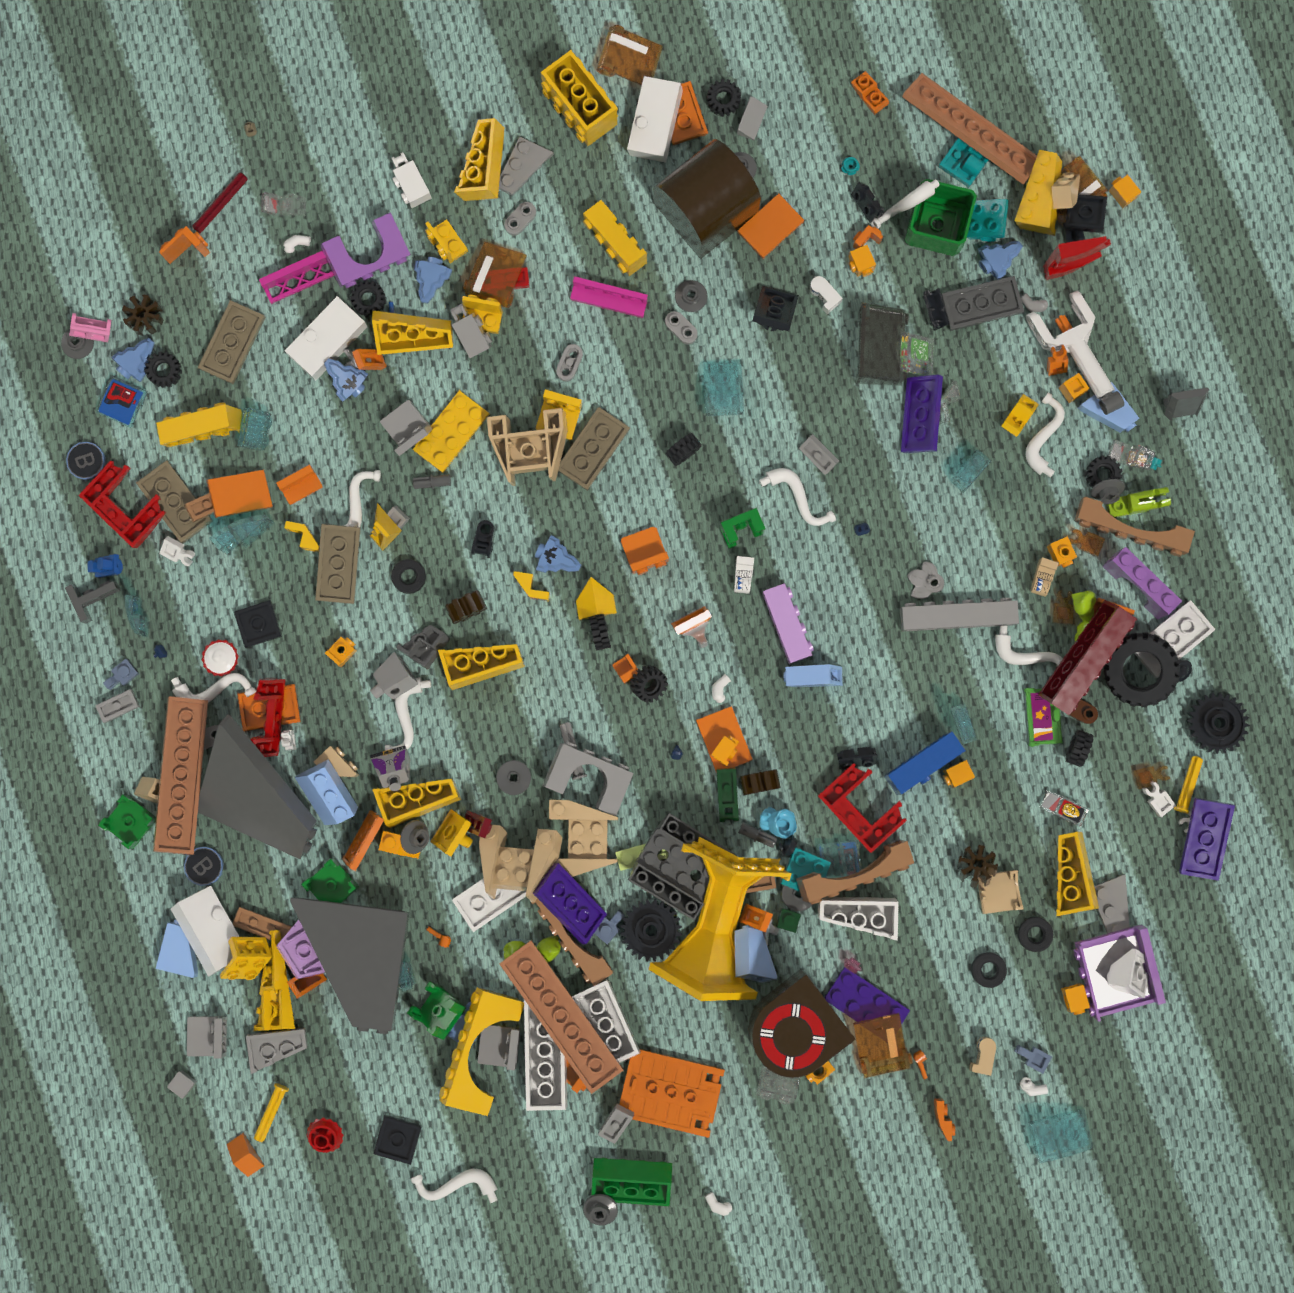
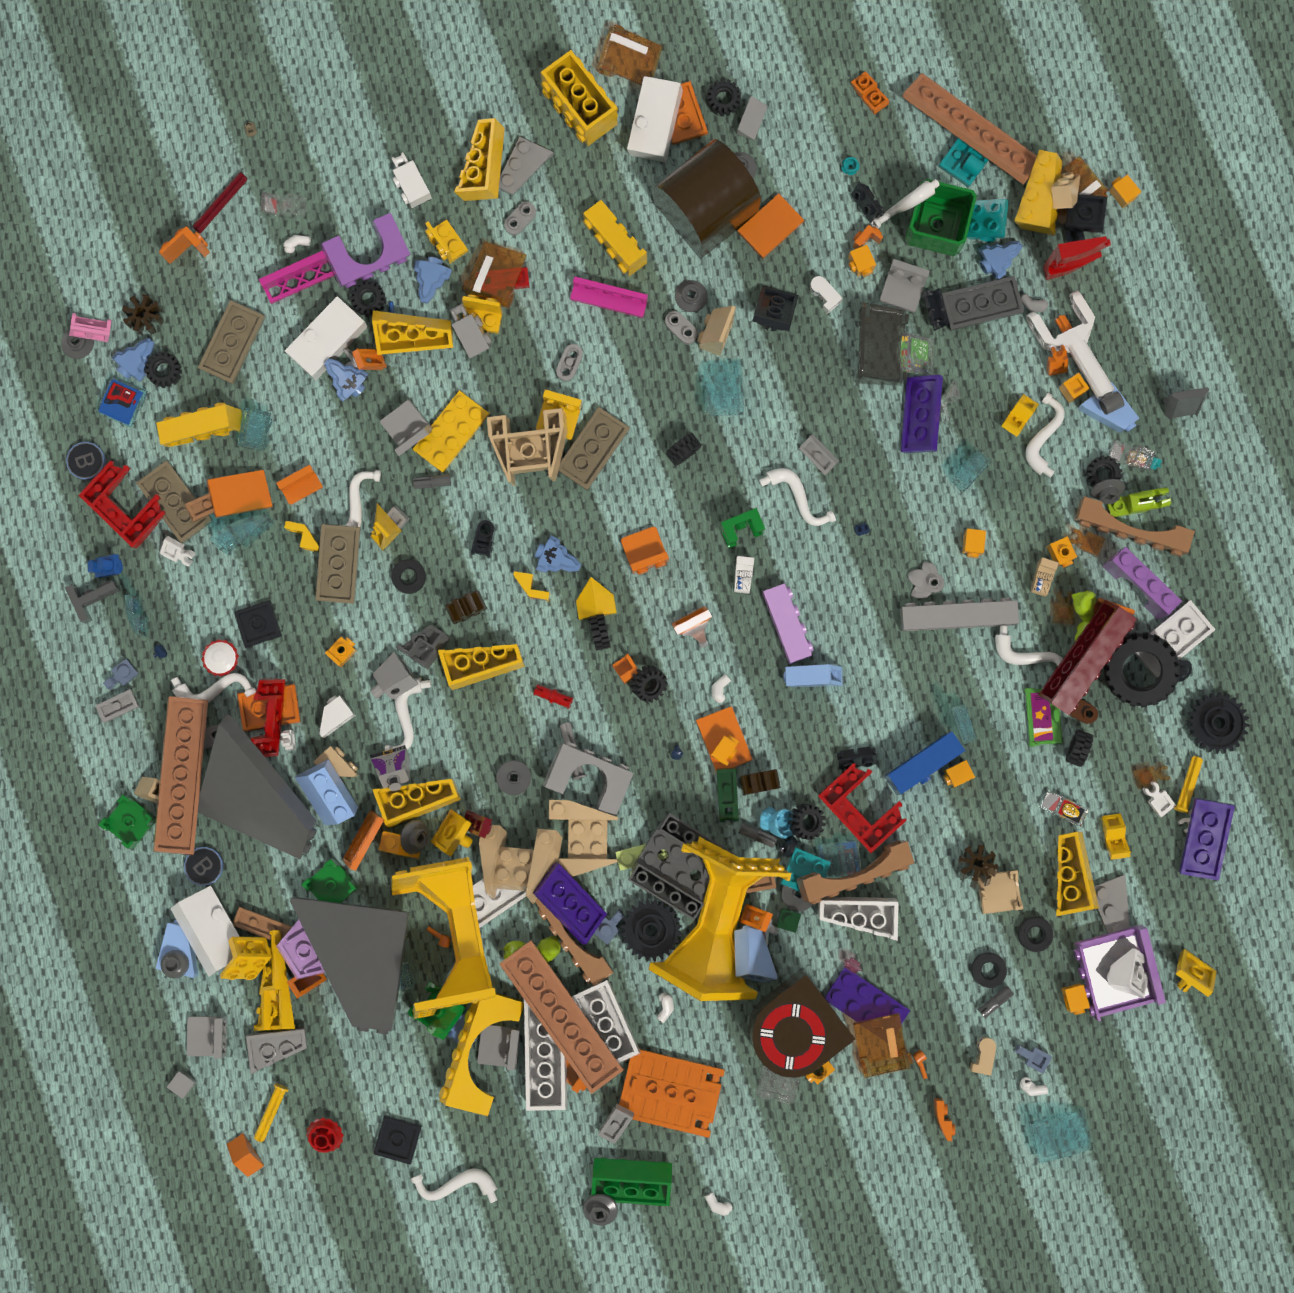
(174, 964): none -> dark grey piece
(335, 715): none -> white slope
(451, 889): none -> yellow panel
(553, 696): none -> red pin
(667, 1005): none -> white arm
(717, 329): none -> tan slope
(797, 821): none -> black tyre
(904, 285): none -> light grey bracket
(974, 543): none -> light orange brick
(995, 1002): none -> dark grey axle
(1114, 835): none -> yellow slope
(1195, 973): none -> yellow tile

